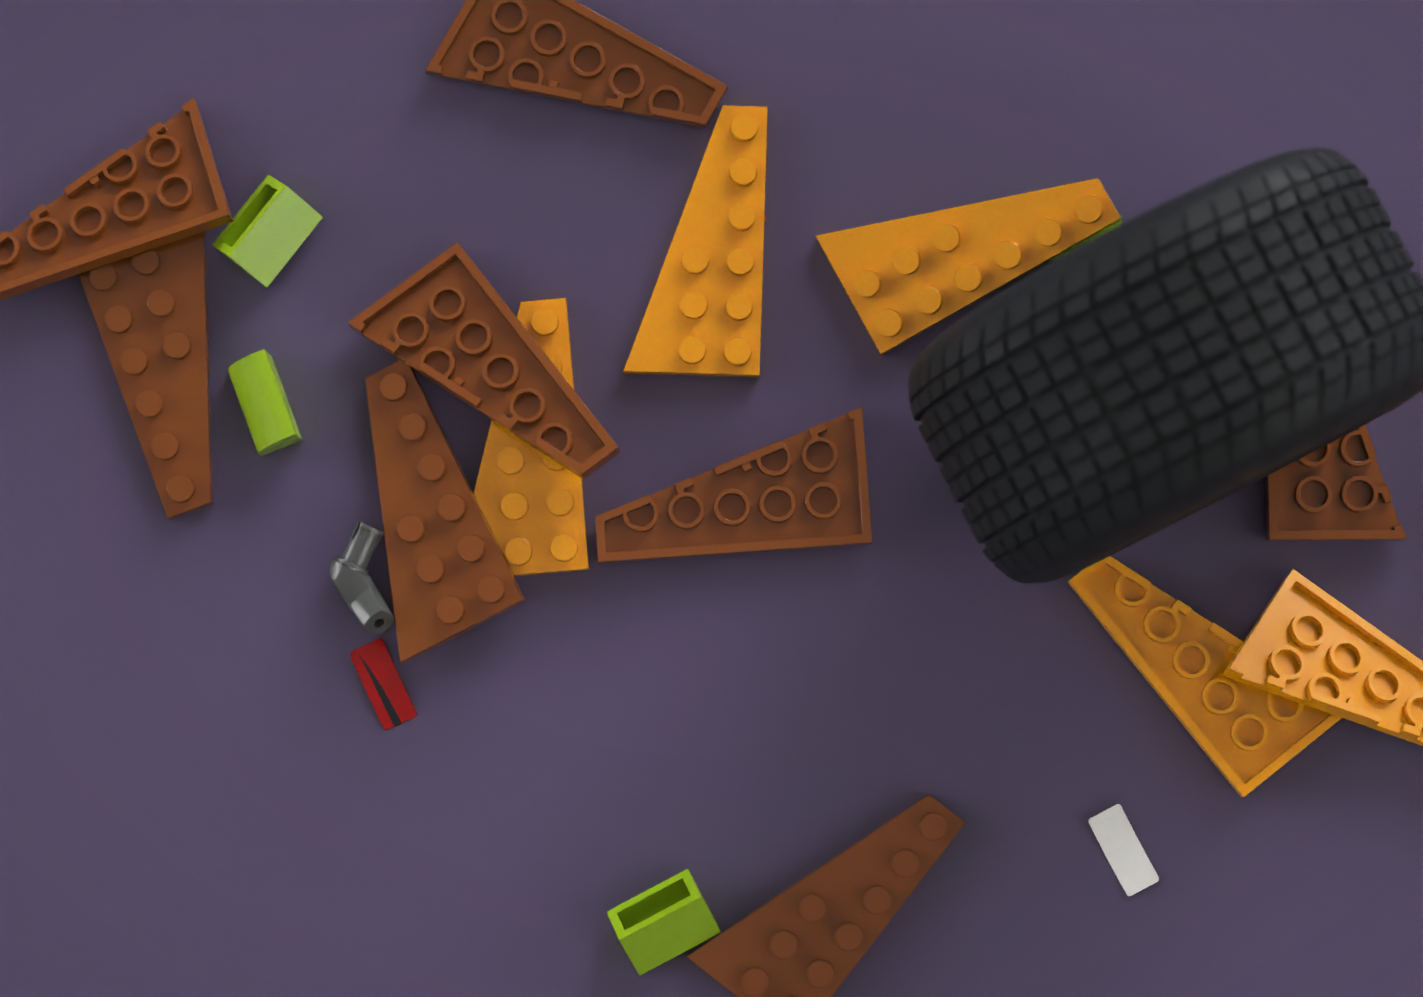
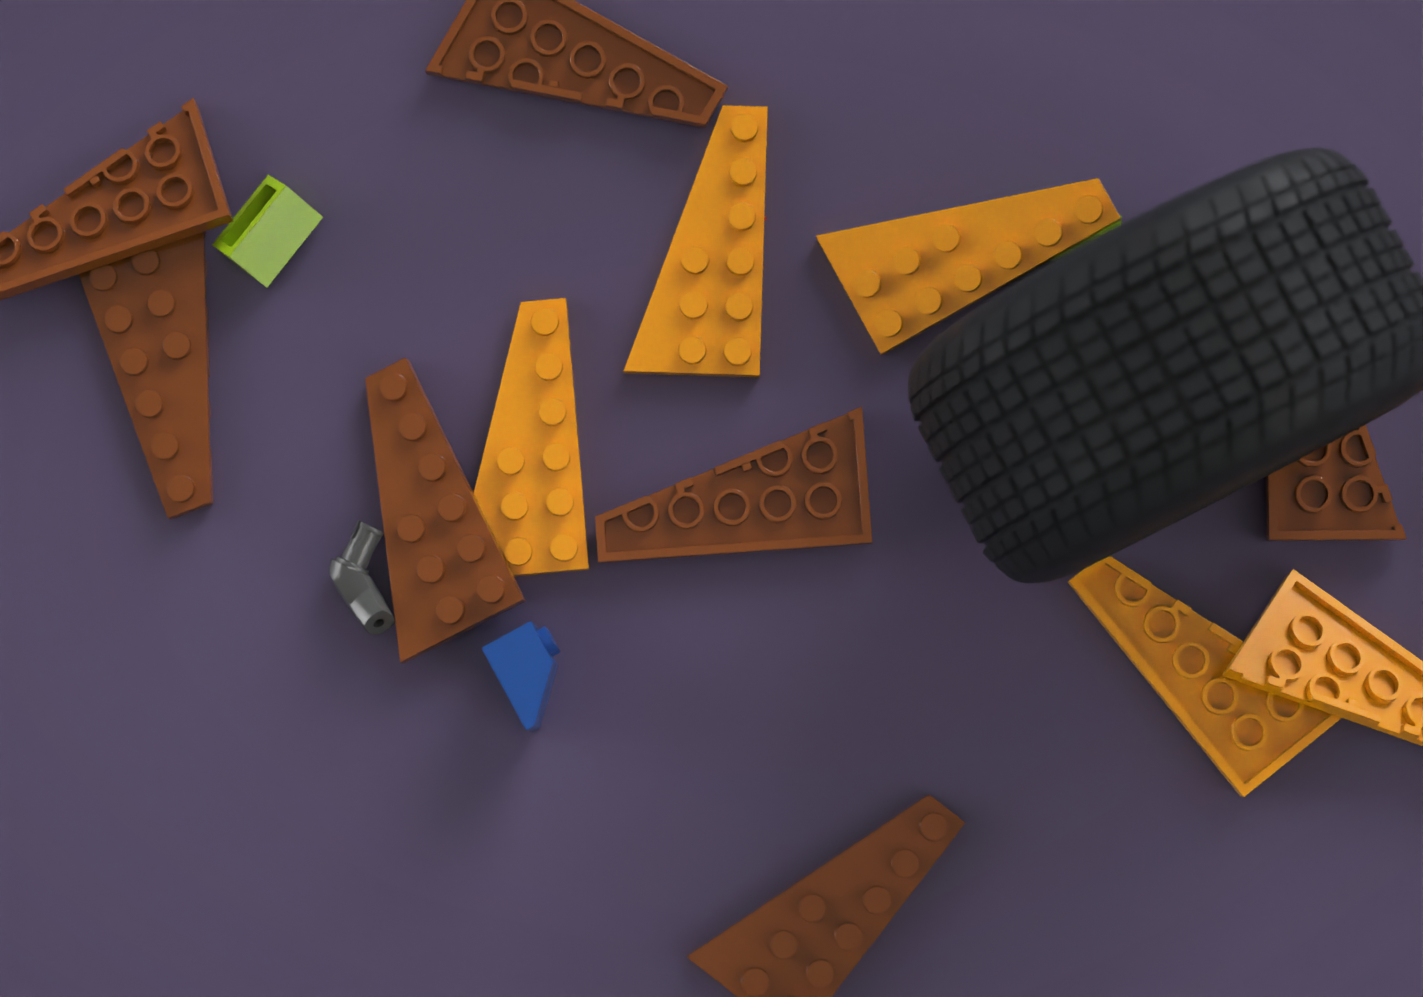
(264, 402): lime brick -> none
(383, 684): red sticker -> none
(471, 344): dark orange wing -> none
(525, 670): none -> blue slope
(663, 922): lime brick -> none
(1123, 850): white sticker -> none

